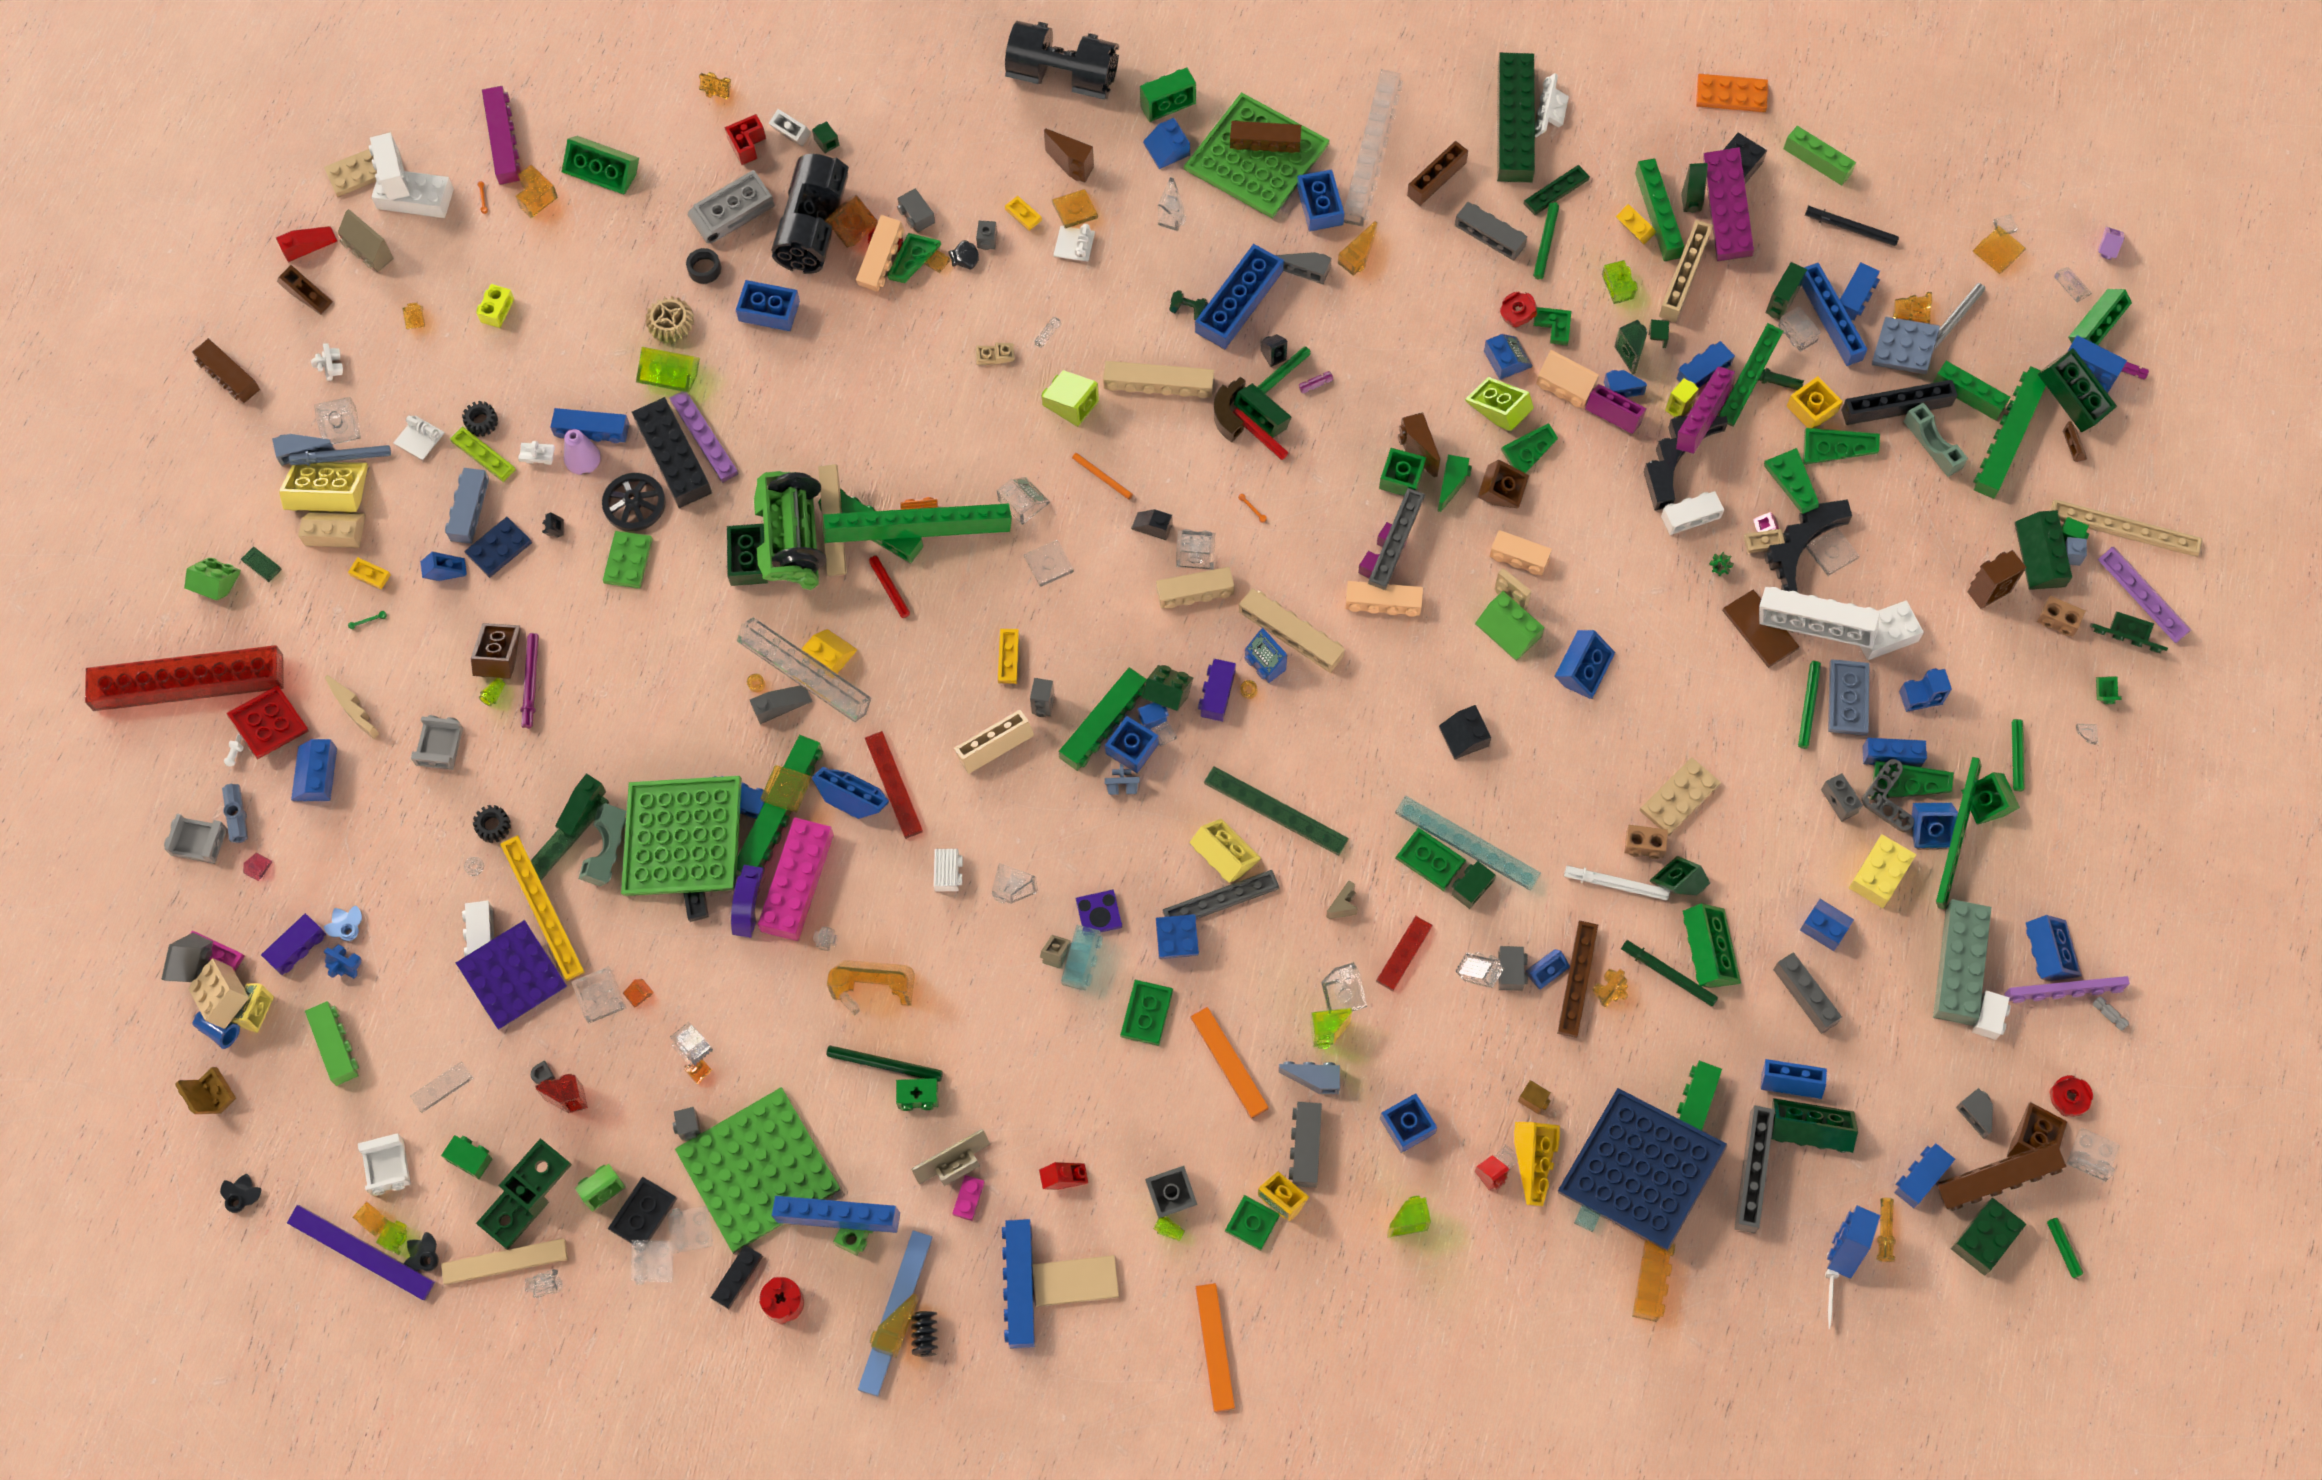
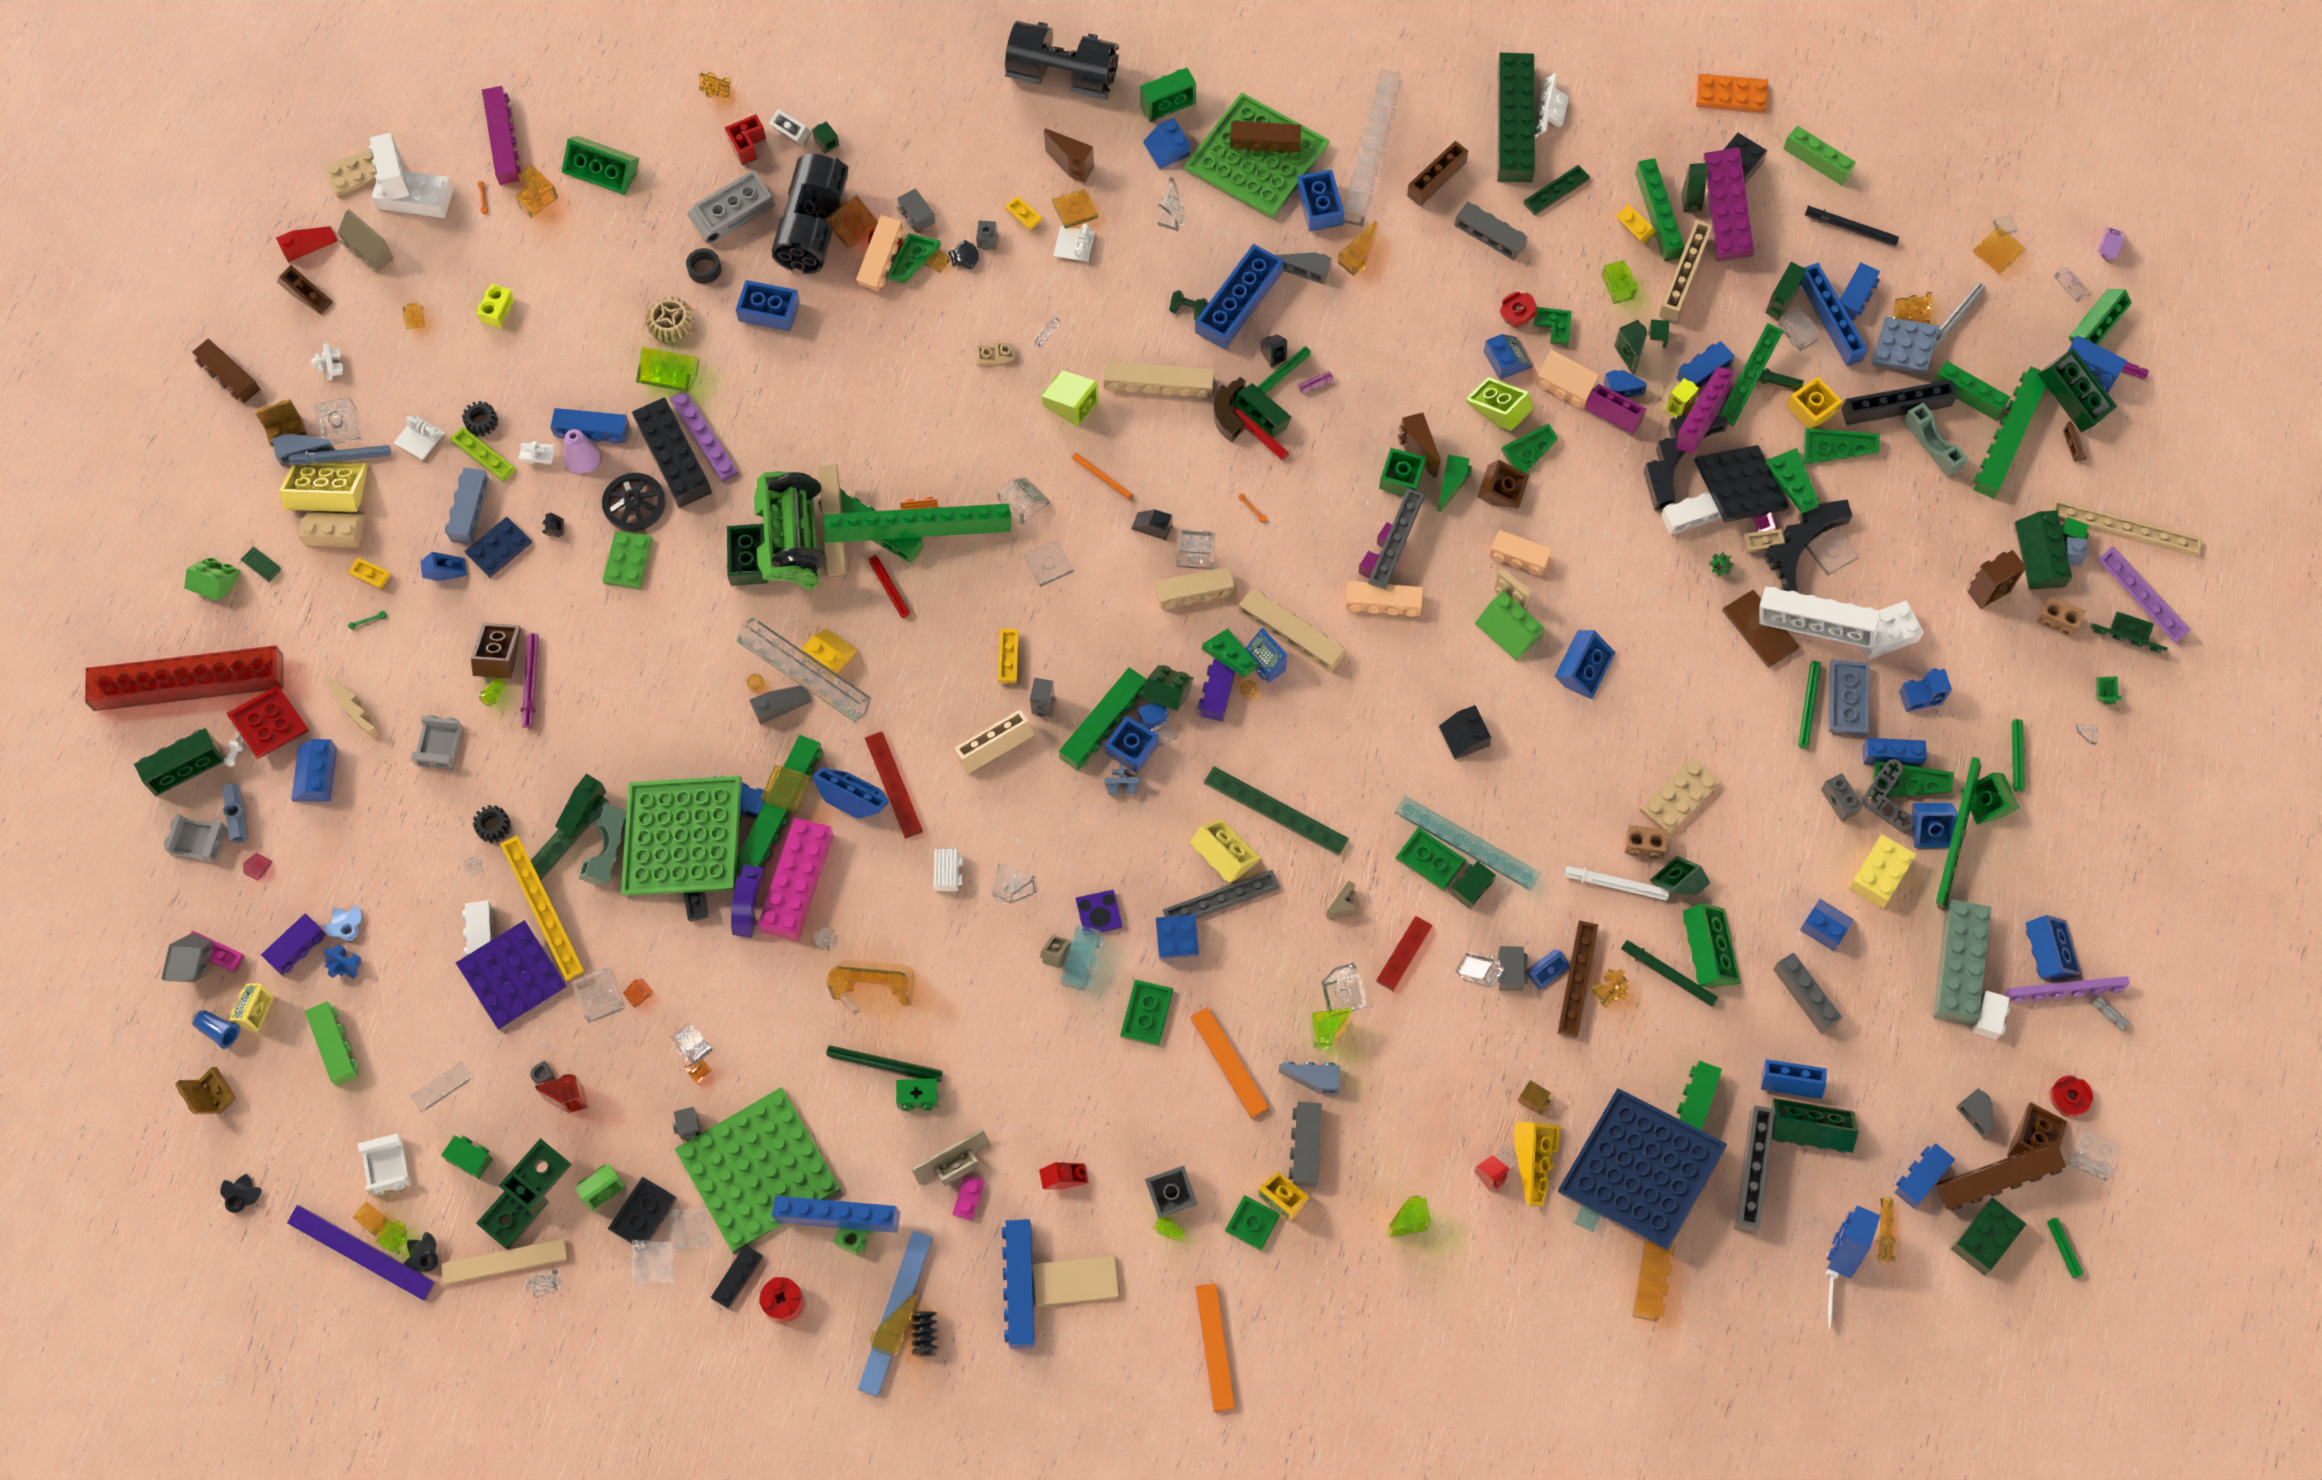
(179, 762): none -> dark green brick
(218, 993): tan brick -> none
(280, 420): none -> pearl gold bracket
(1230, 652): none -> green wing
(1408, 1123): blue brick -> none
(1546, 240): green axle -> none
(1741, 483): none -> black plate

